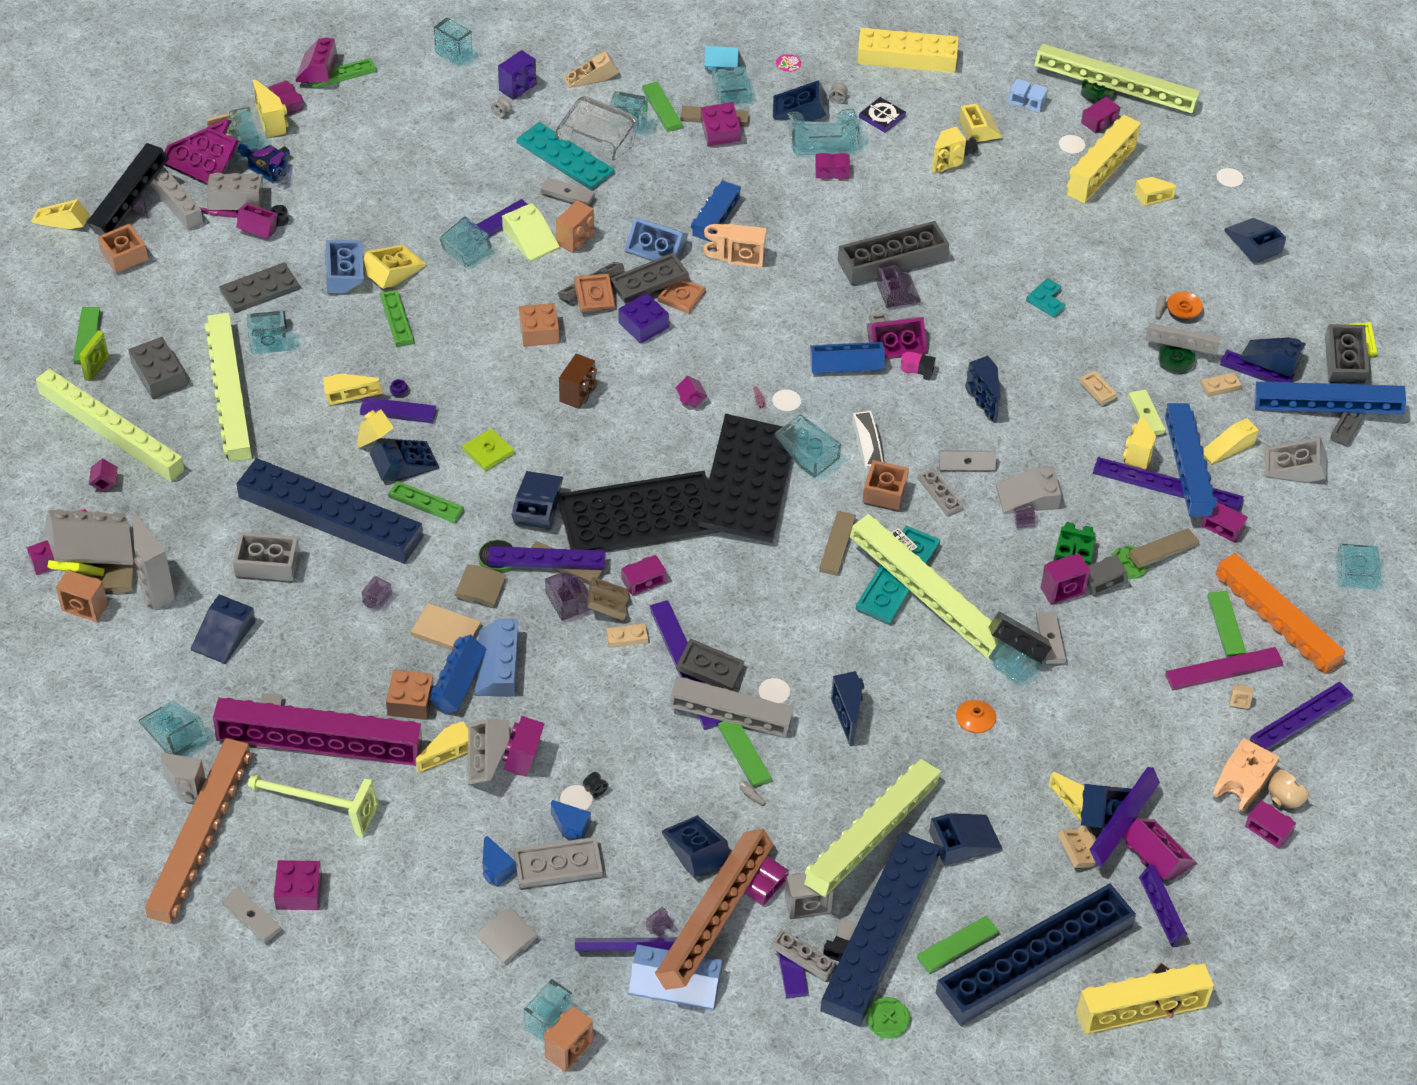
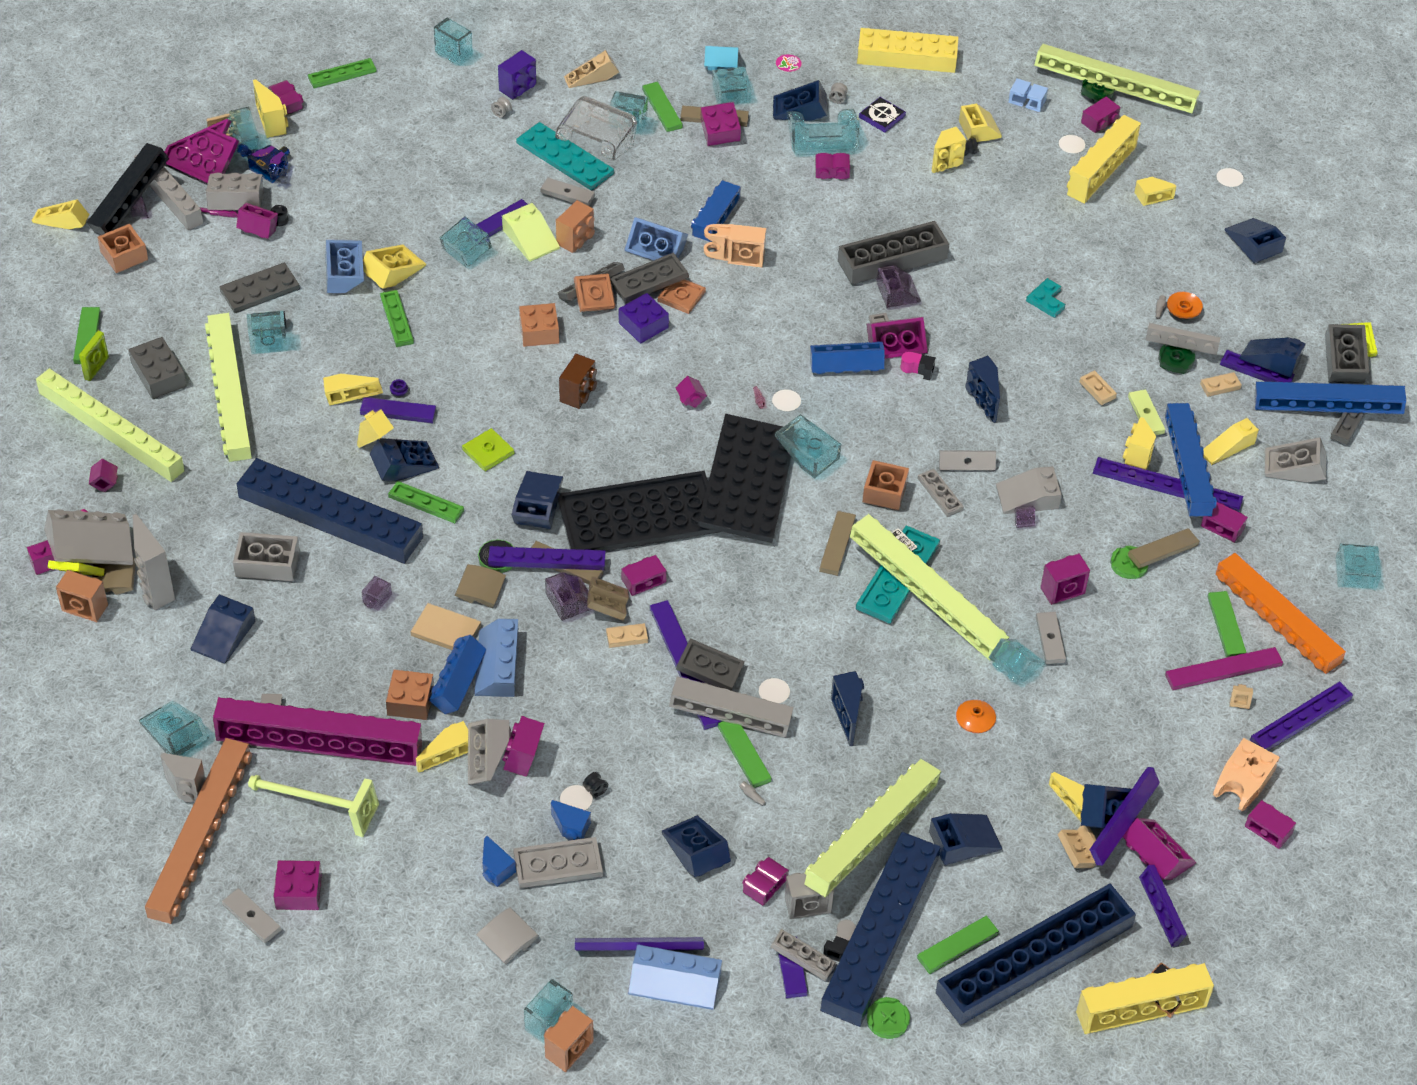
(318, 61): magenta slope -> none
(657, 920): clear purple tile -> none
(714, 910): nougat brick -> none
(867, 437): slope -> none
(1020, 637): black brick -> none
(1075, 541): green hips -> none
(1106, 575): dark grey brick -> none
(1286, 791): tan cylinder -> none

